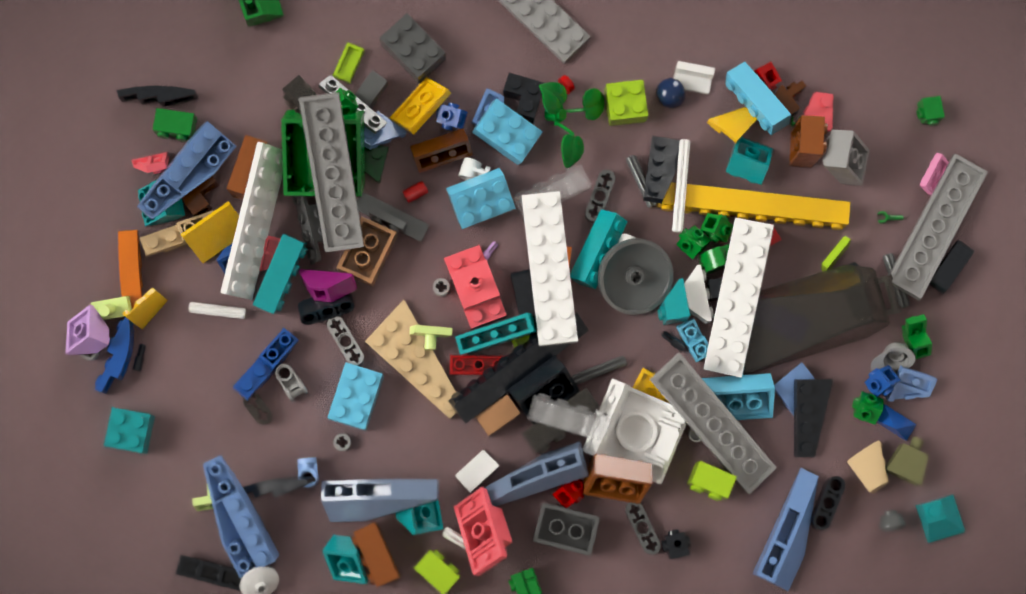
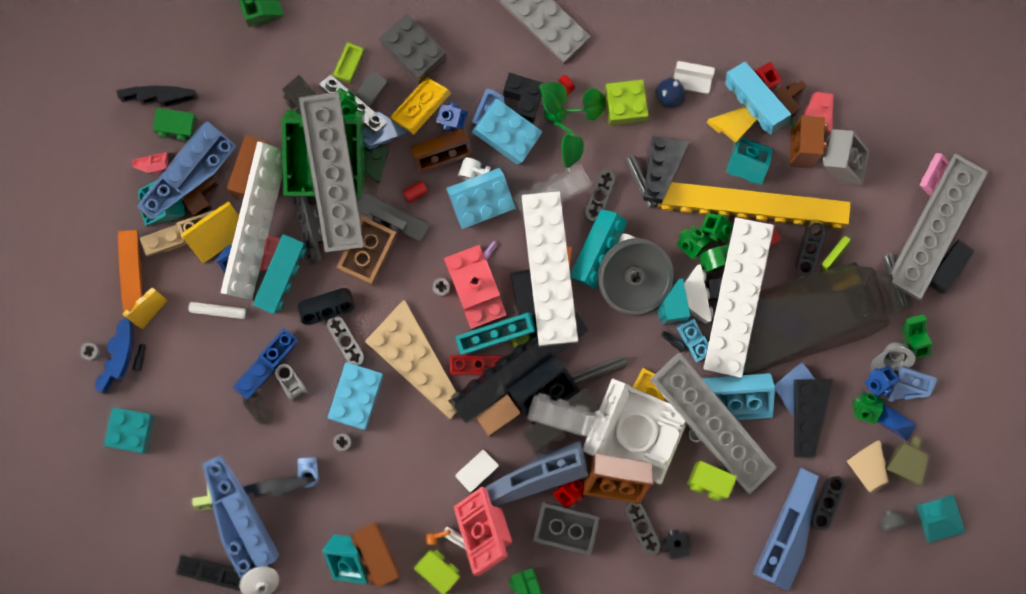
(86, 333): lavender slope -> none
(112, 307): yellowish green tile -> none
(327, 285): magenta slope -> none
(375, 498): sand blue wedge -> none
(421, 518): teal slope -> none
(430, 334): yellowish green tile -> none
(432, 538): none -> orange hand
(681, 184): white axle -> none
(808, 238): none -> black beam
(889, 217): green hand -> none
(930, 110): green brick -> none

